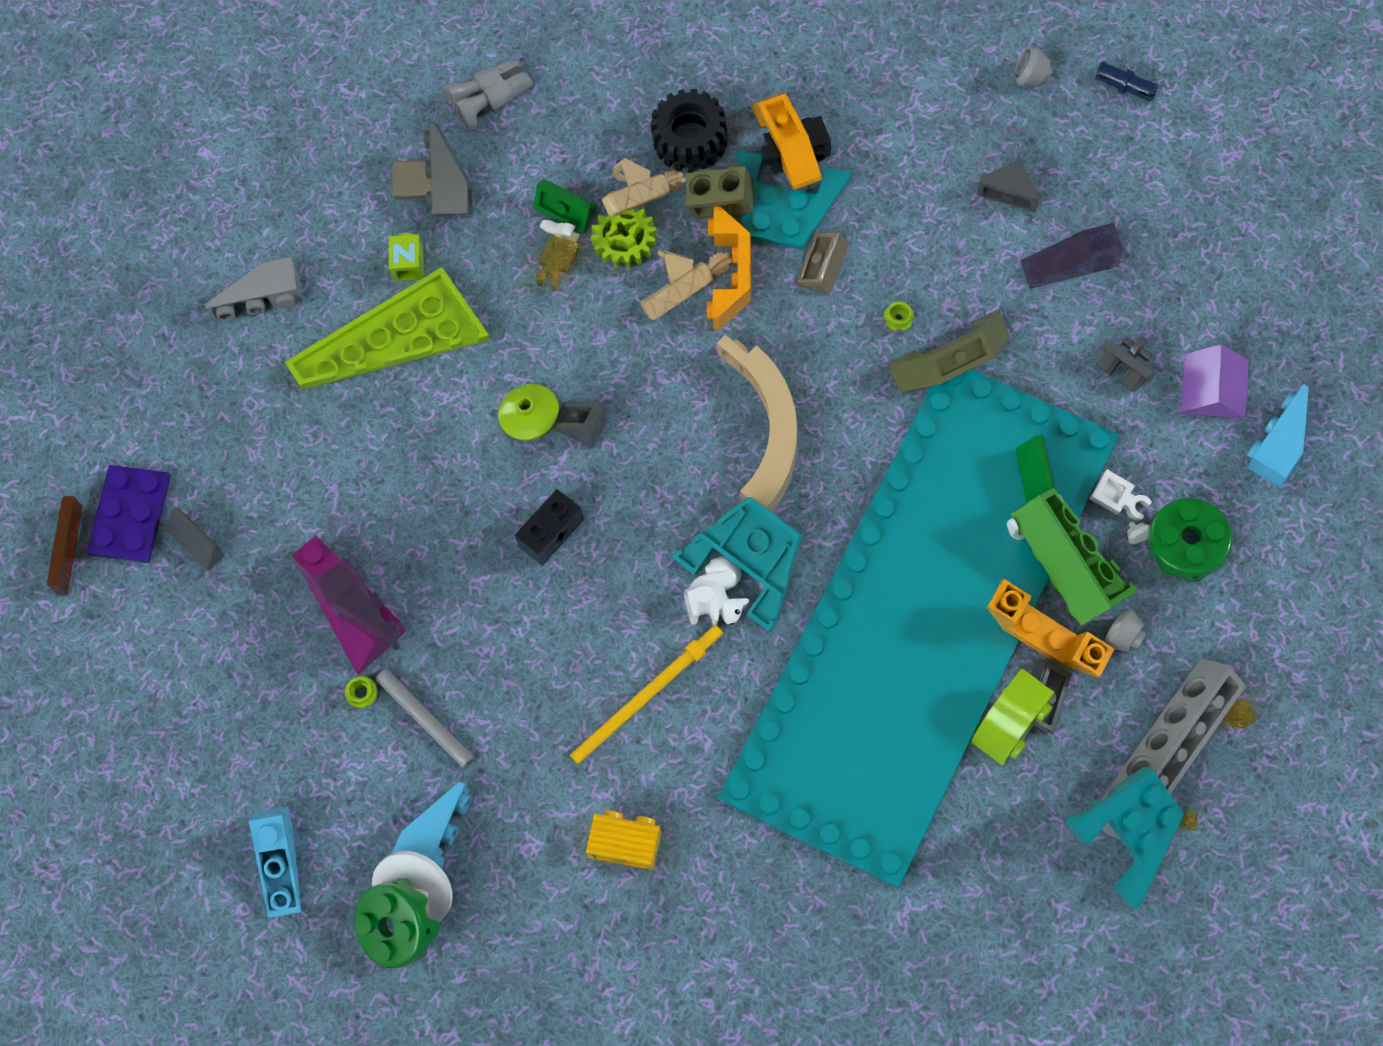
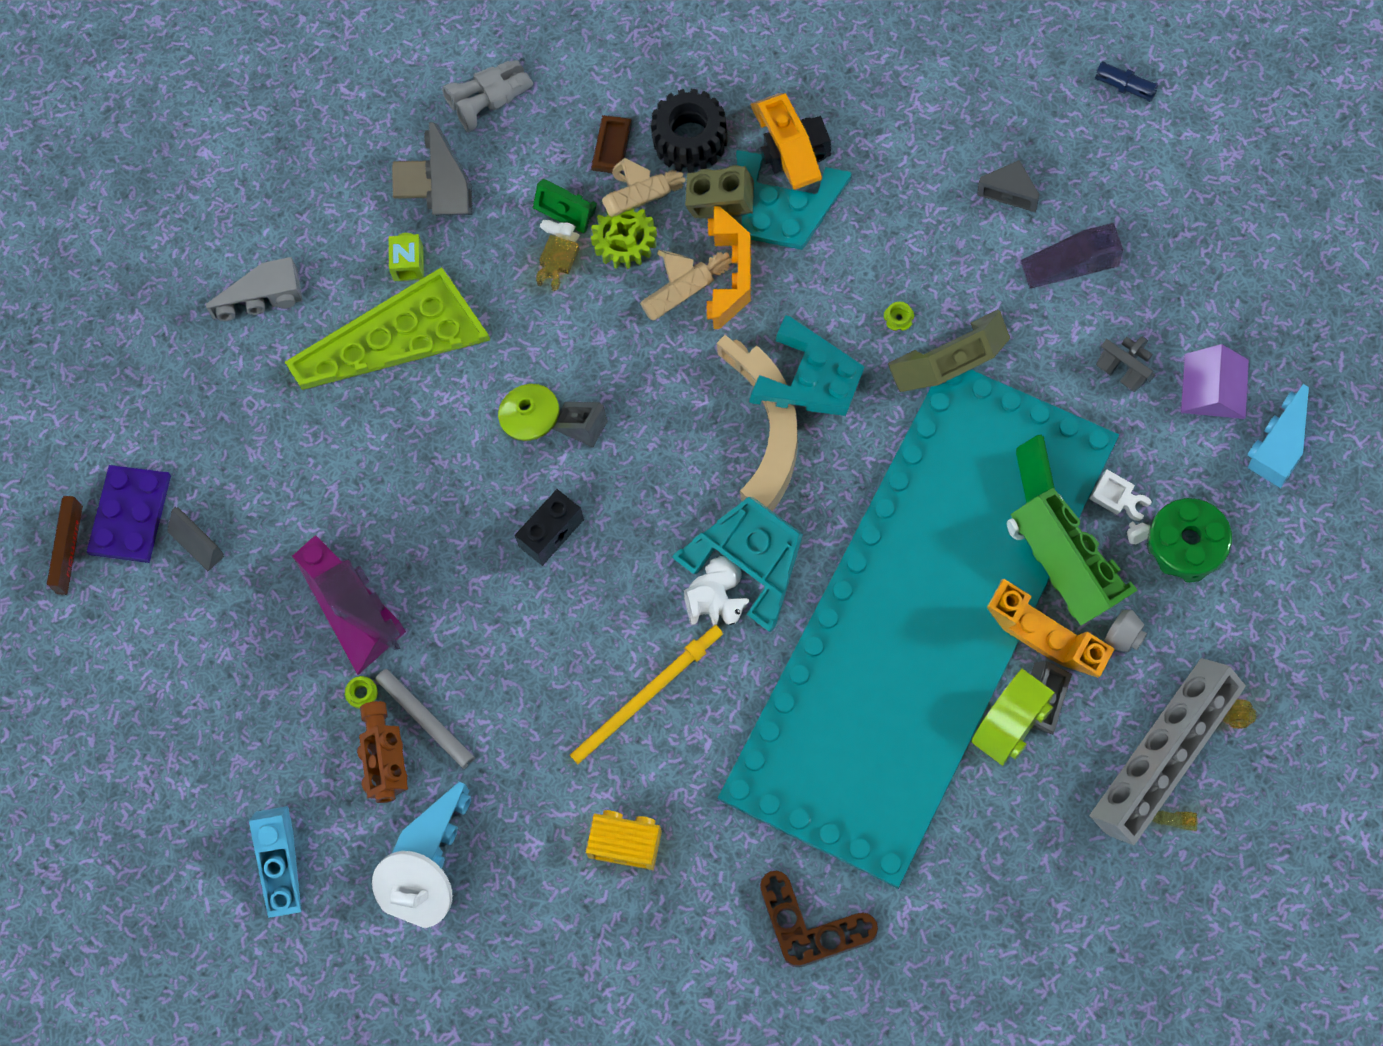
(387, 761): none -> dark orange brick
(411, 929): green plate -> none
(611, 143): none -> reddish brown tile
(799, 932): none -> reddish brown beam
(822, 262): dark tan slope -> none
(823, 379): none -> teal wing
(1032, 68): light grey cone -> none
(1144, 821): teal wing -> none

